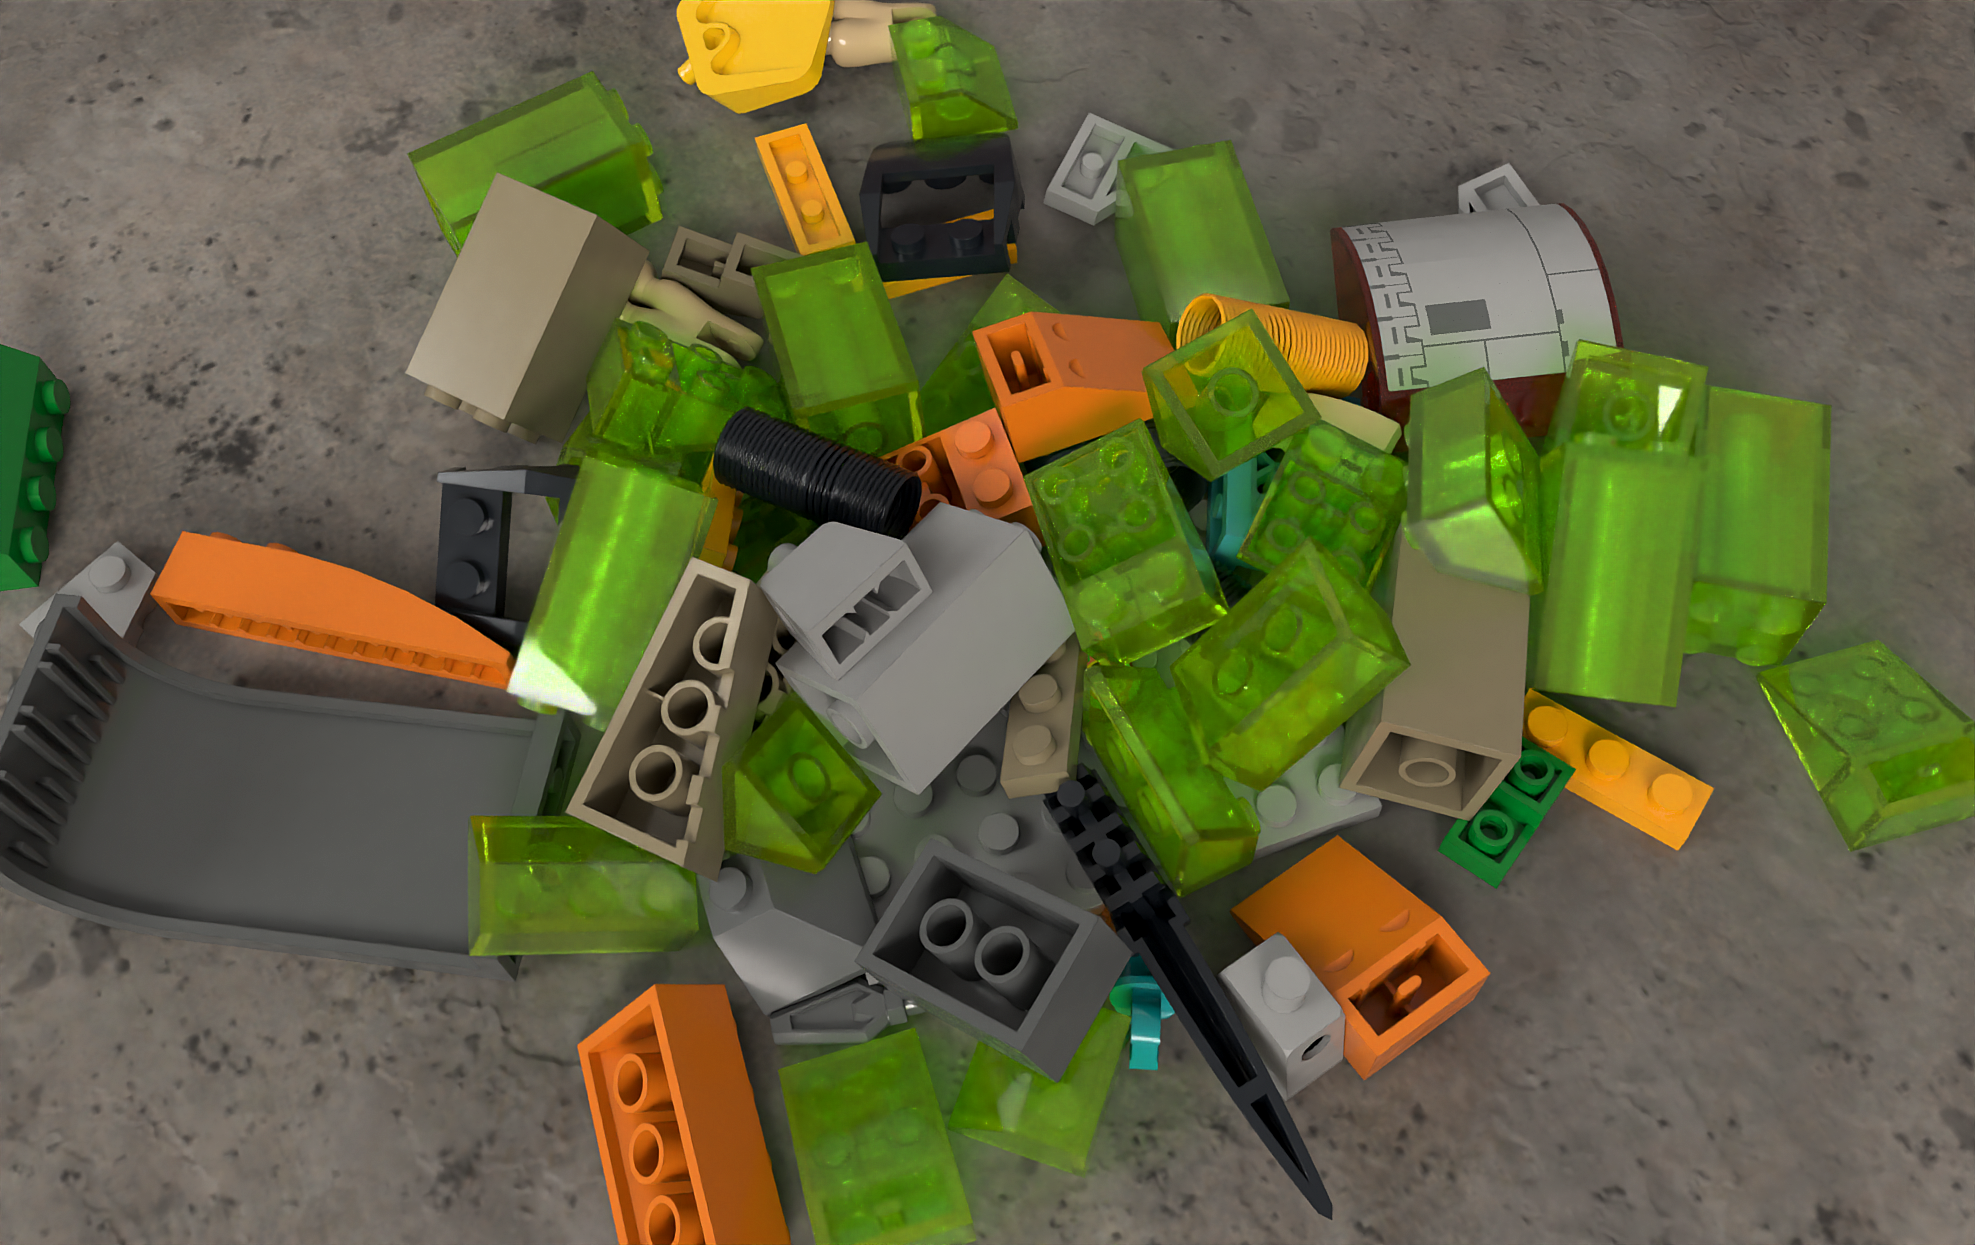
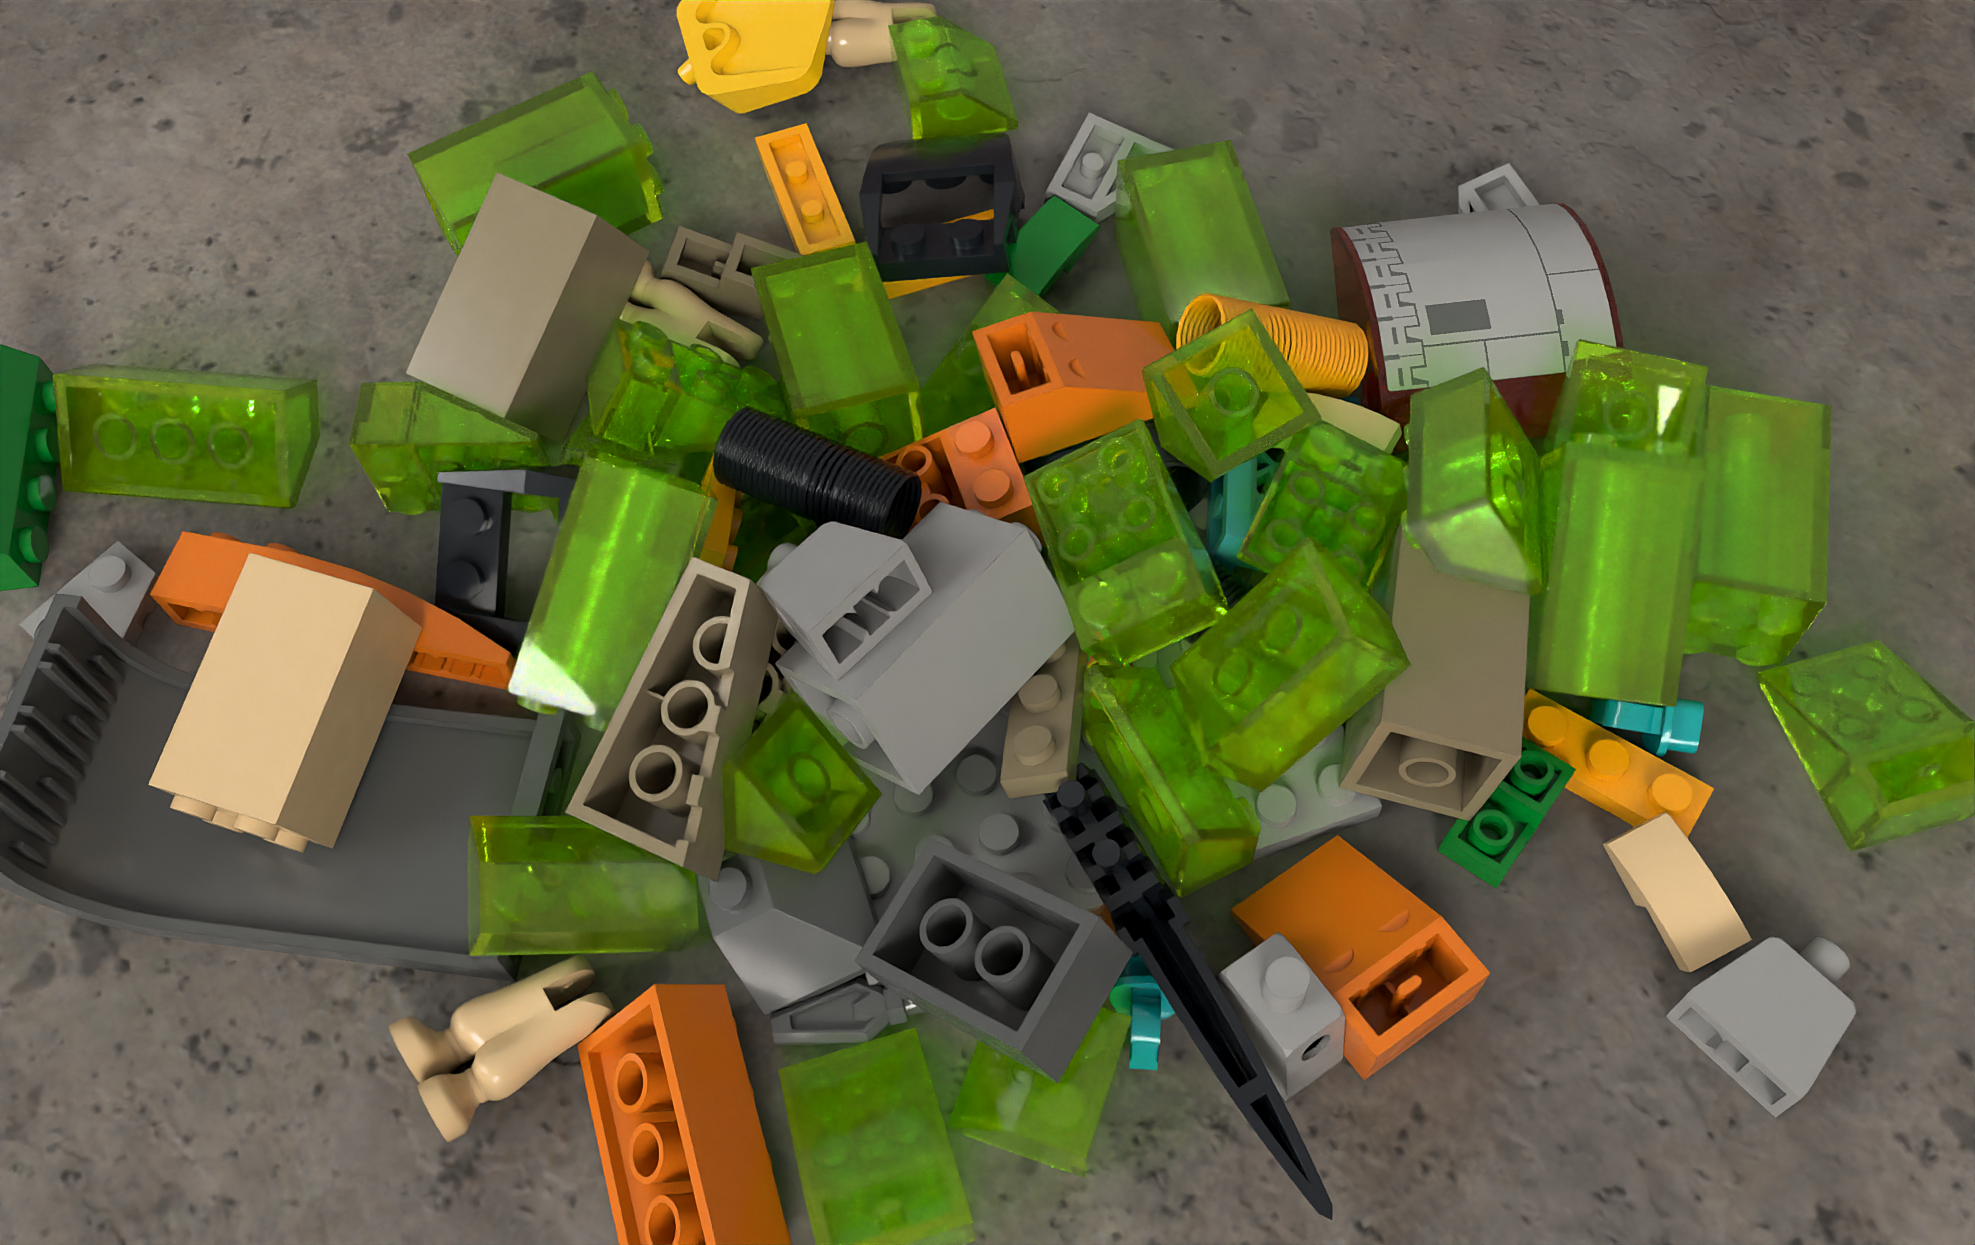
(186, 434): none -> clear neon green slope
(286, 705): none -> tan brick
(416, 430): none -> clear neon green slope
(507, 1035): none -> tan piece
(1047, 246): none -> green slope
(1660, 726): none -> teal piece
(1678, 892): none -> tan slope
(1771, 1018): none -> light grey torso

